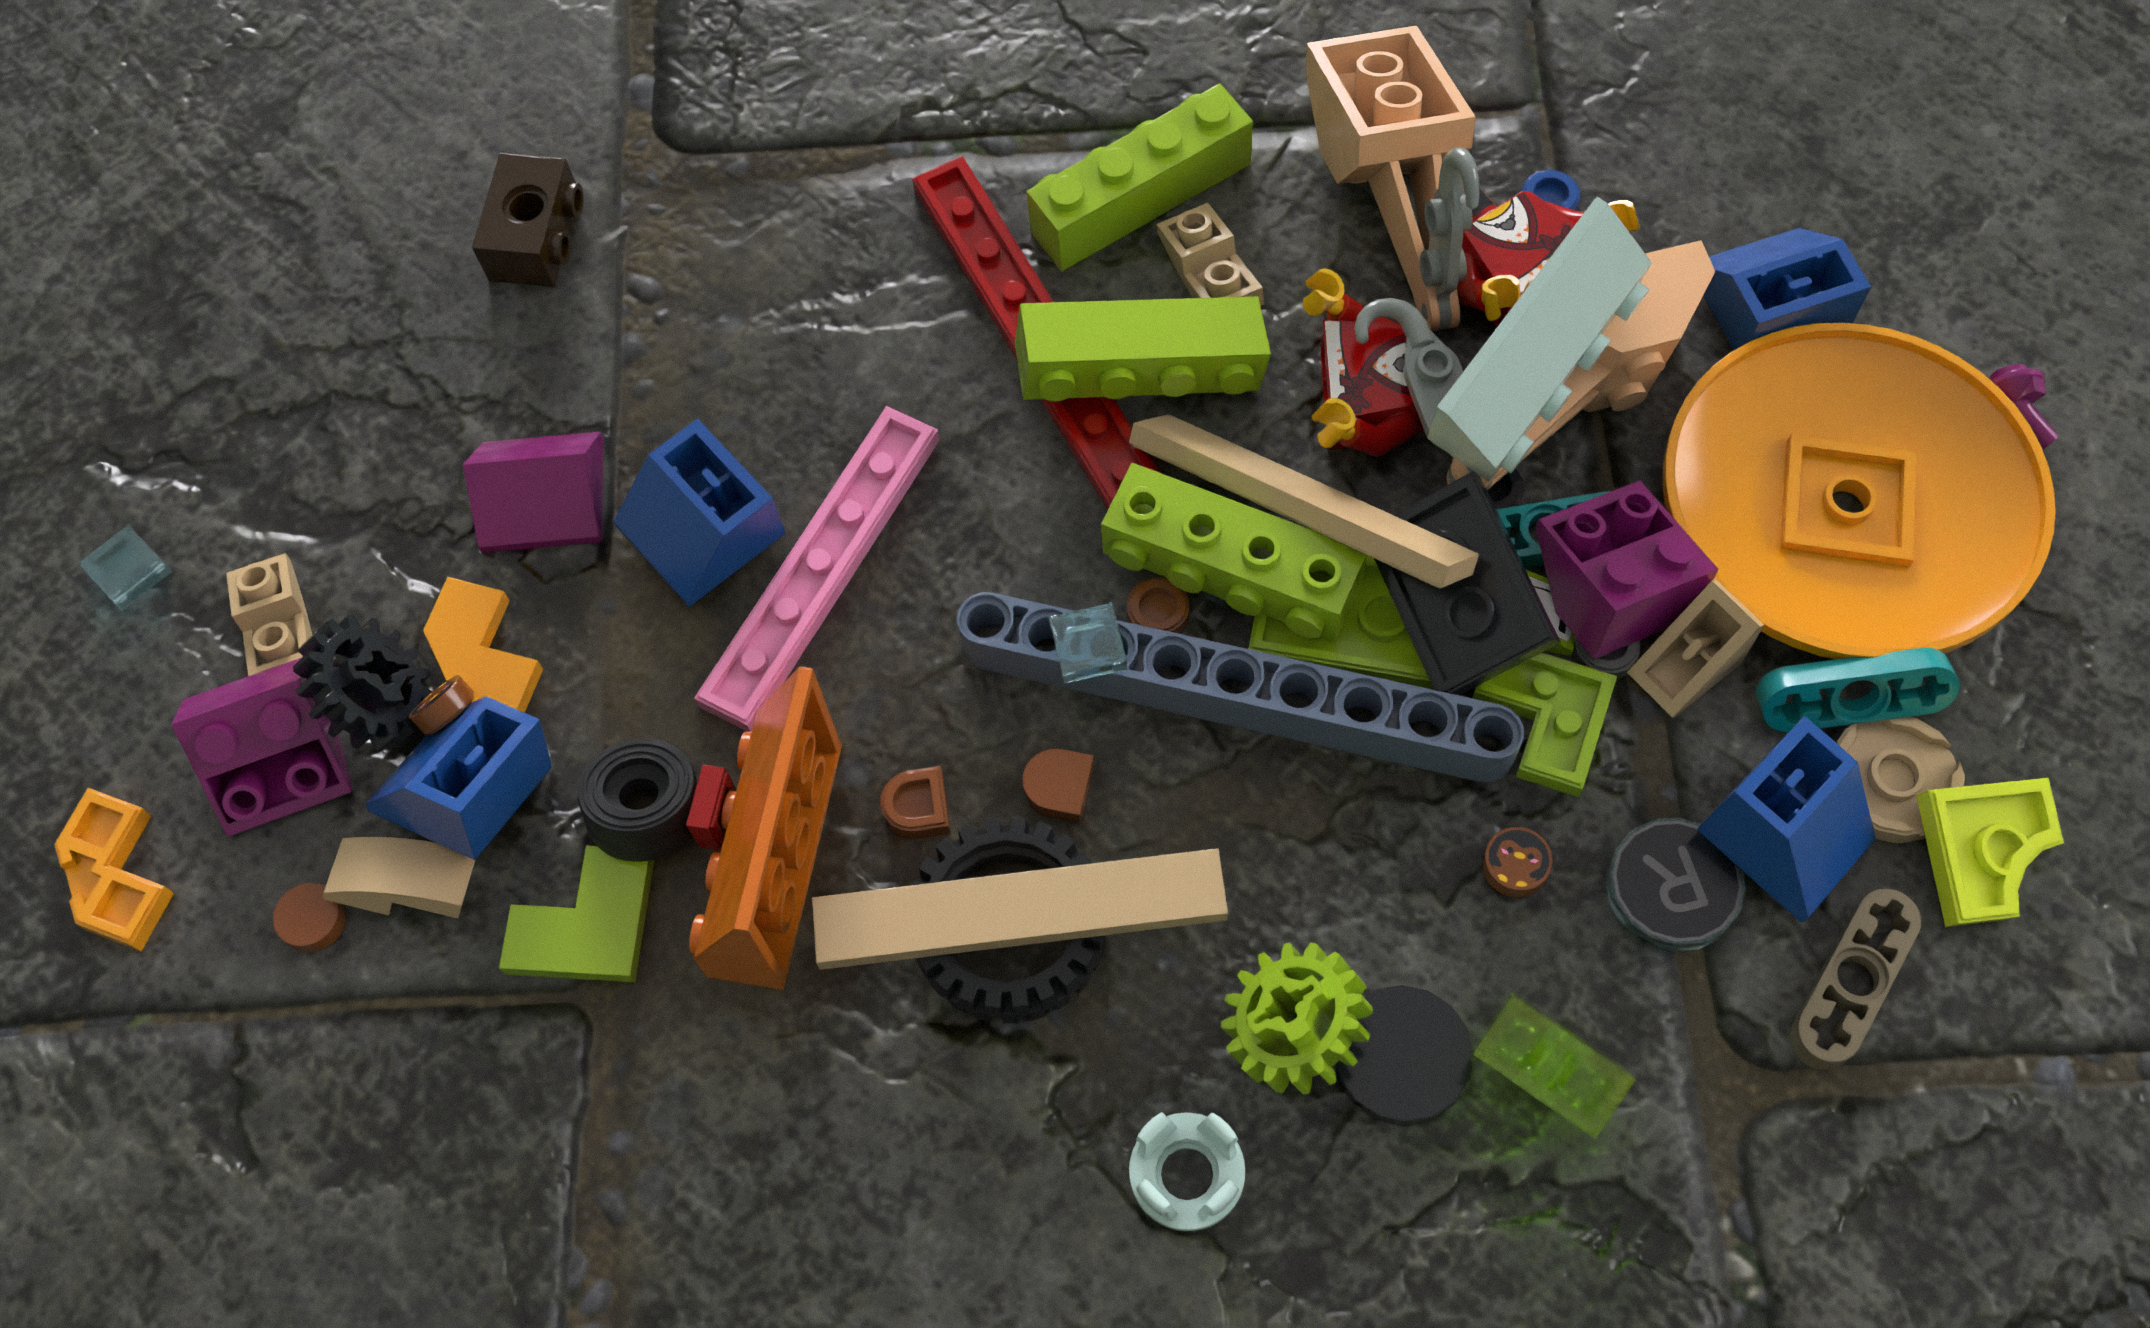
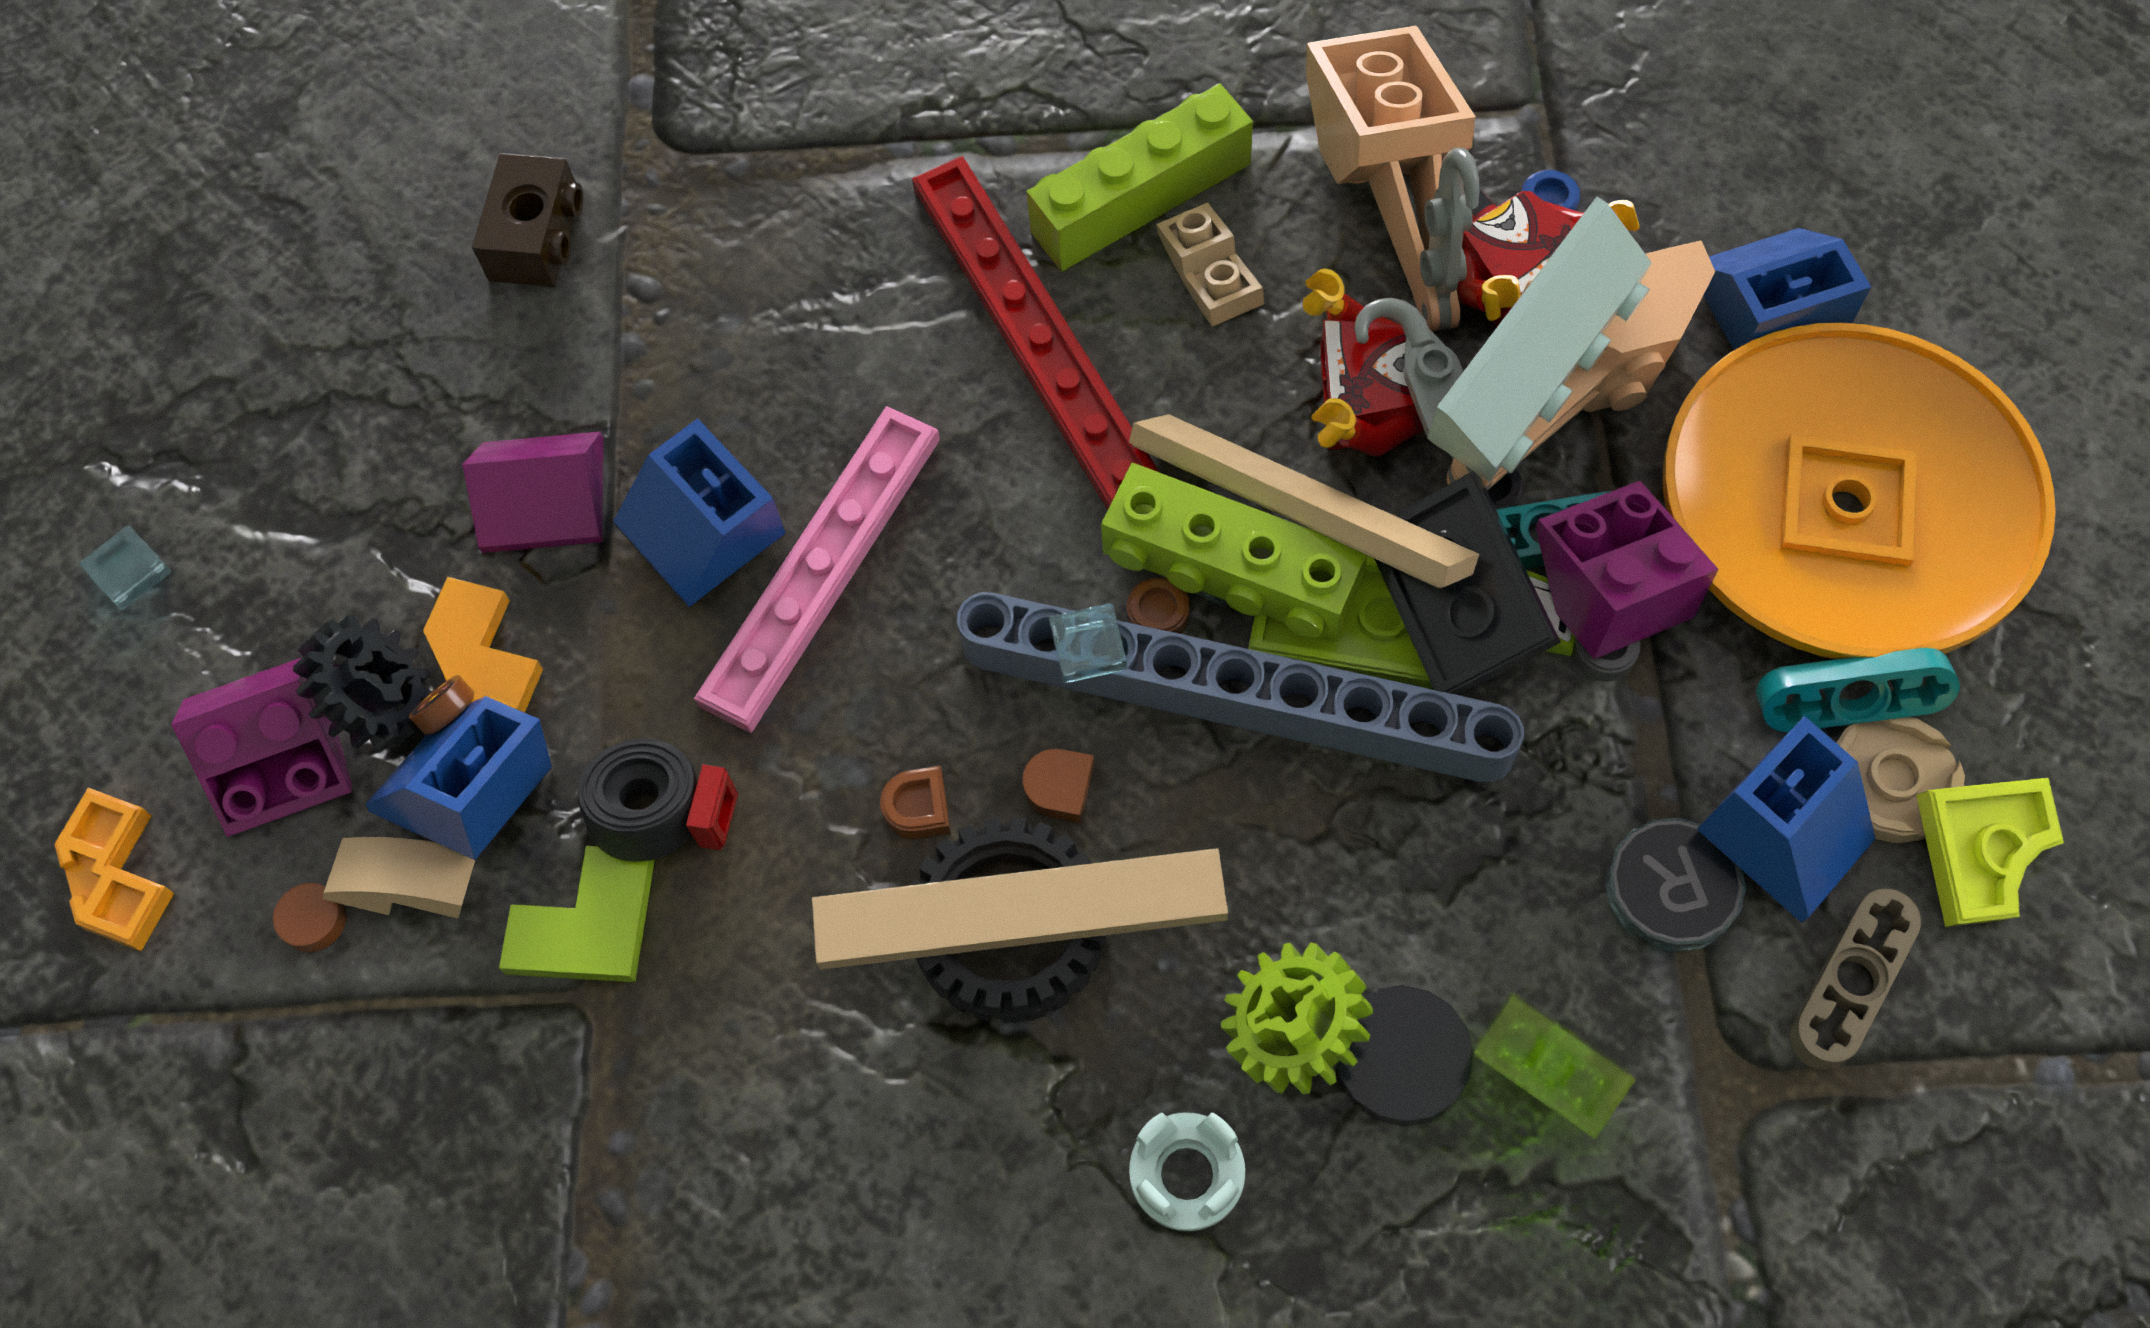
(269, 612): tan slope -> none
(769, 838): orange slope -> none
(1141, 347): lime brick -> none
(1517, 862): dark orange tile -> none
(1566, 713): lime tile -> none
(1697, 649): tan slope -> none
(2023, 388): magenta plate -> none

